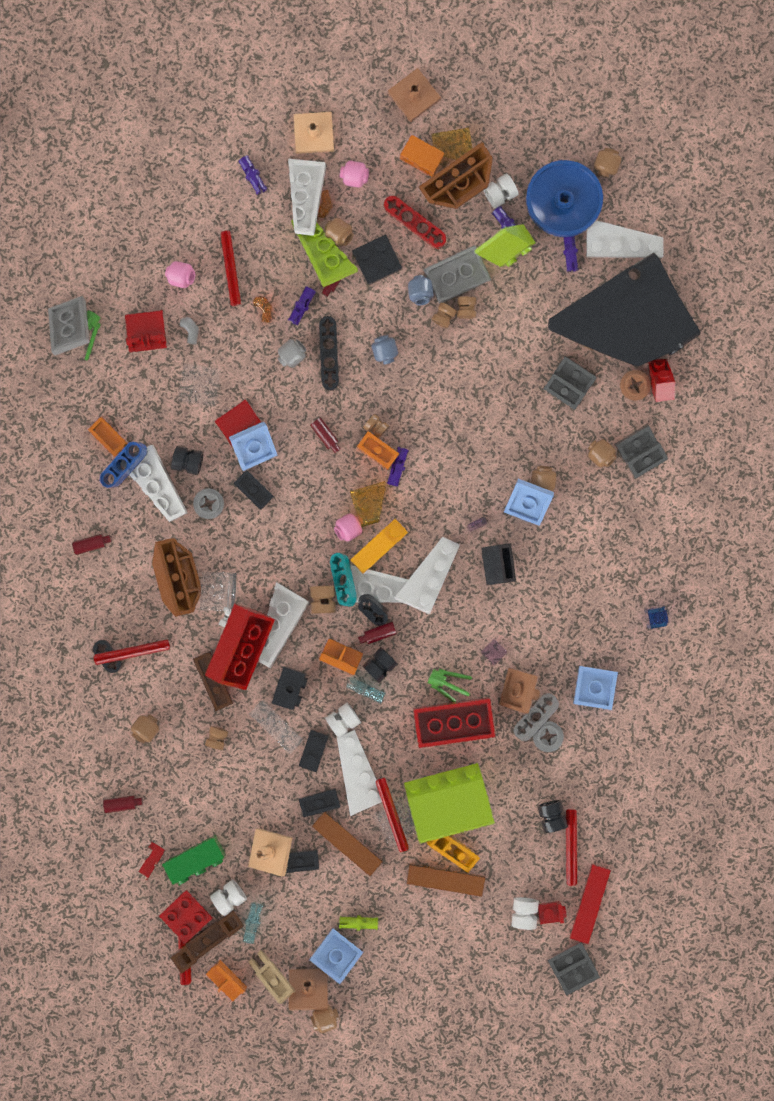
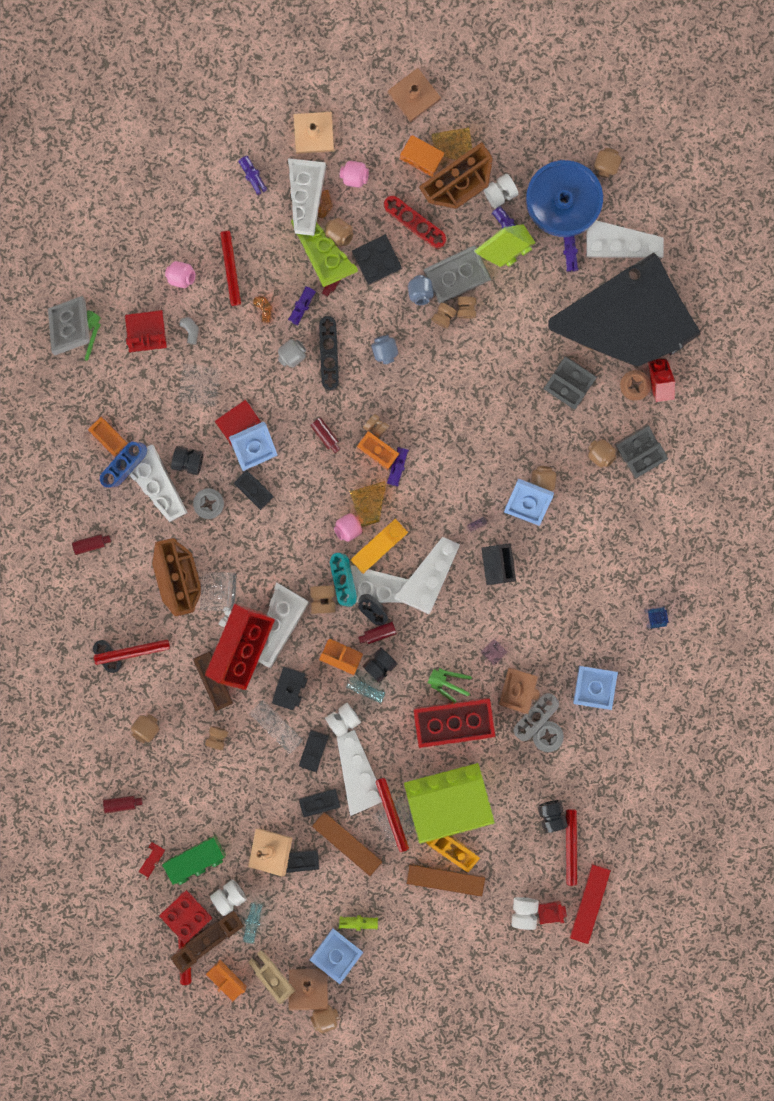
(573, 968): dark grey slope -> none

